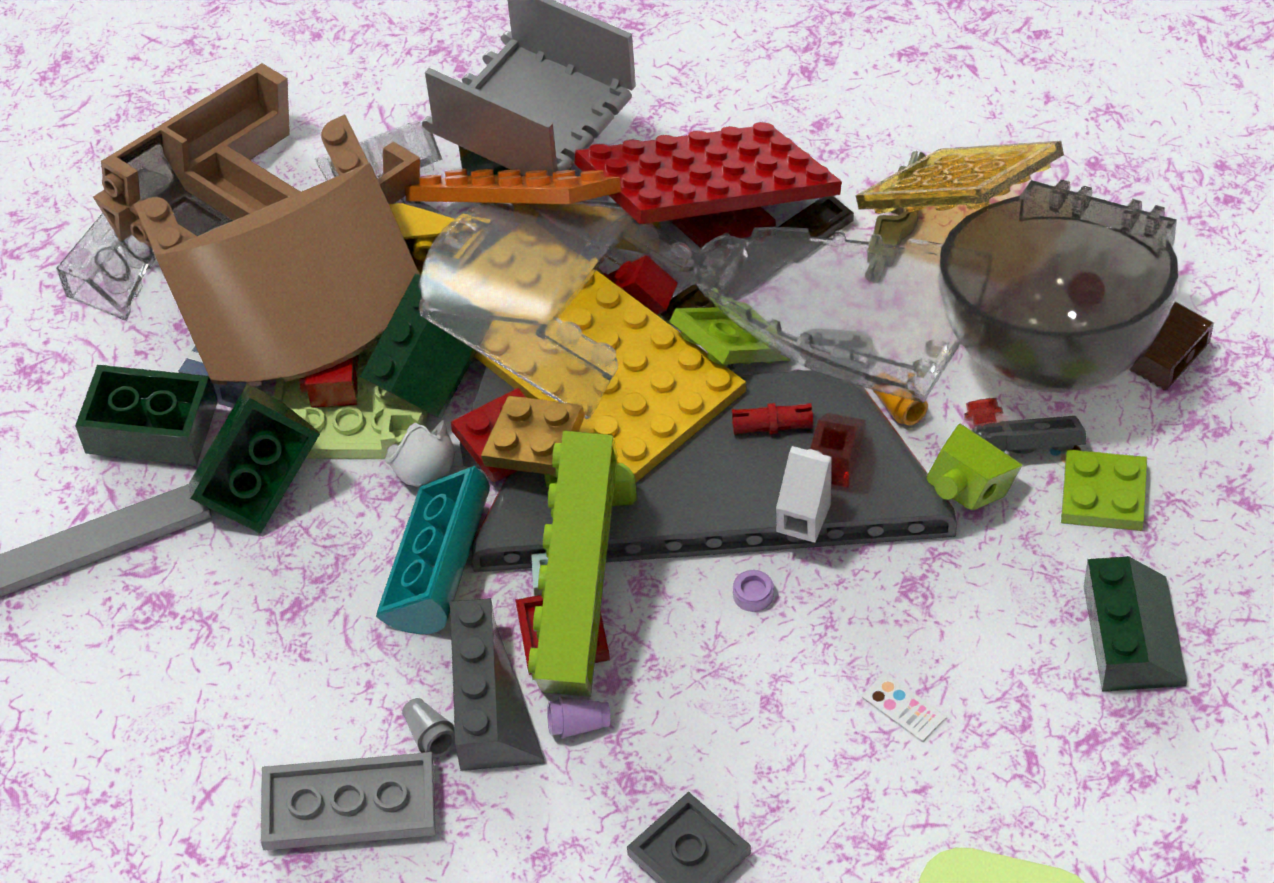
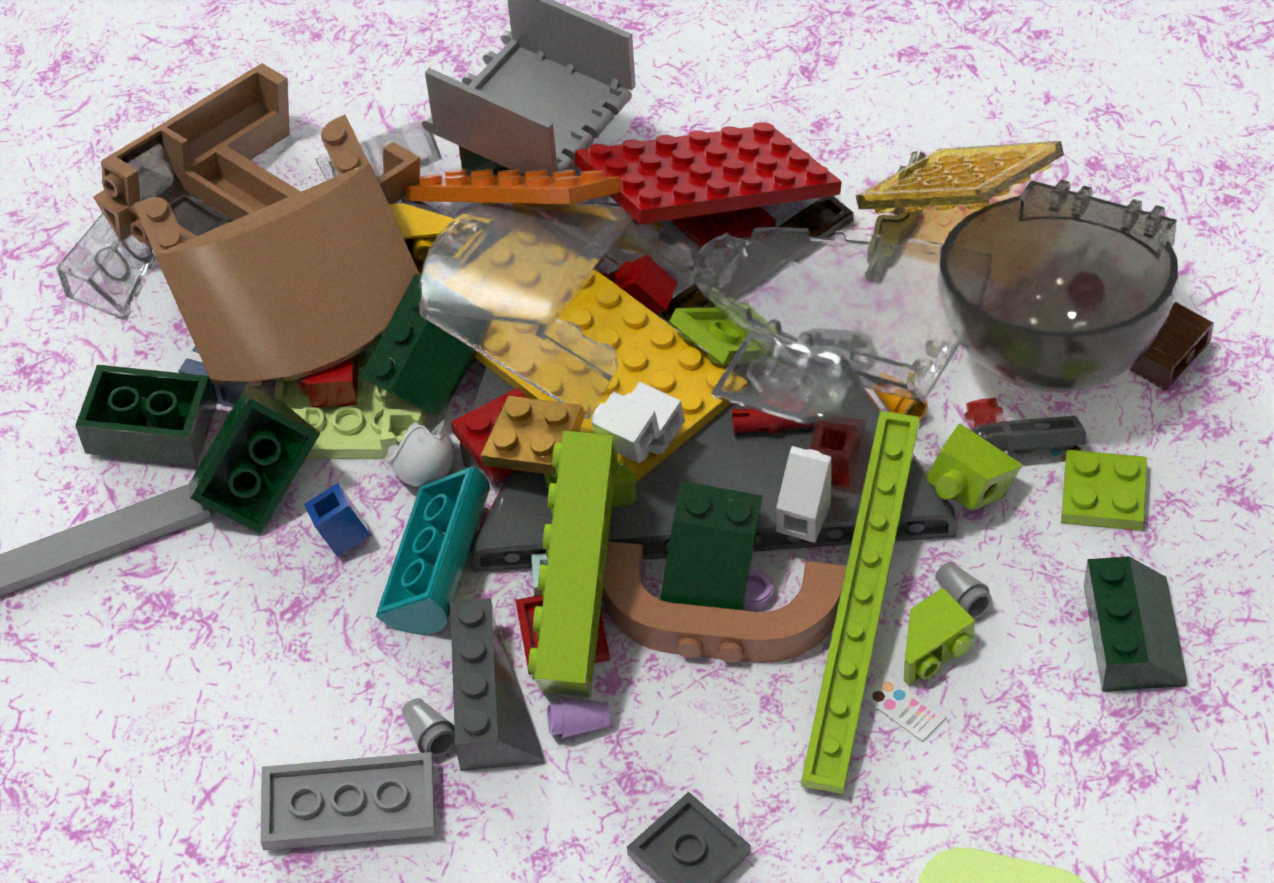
(337, 520): none -> blue brick
(639, 421): none -> white brick
(711, 546): none -> dark green slope
(719, 631): none -> nougat arch
(788, 379): none -> clear slope
(860, 604): none -> lime plate
(935, 634): none -> lime slope
(965, 589): none -> light grey cone

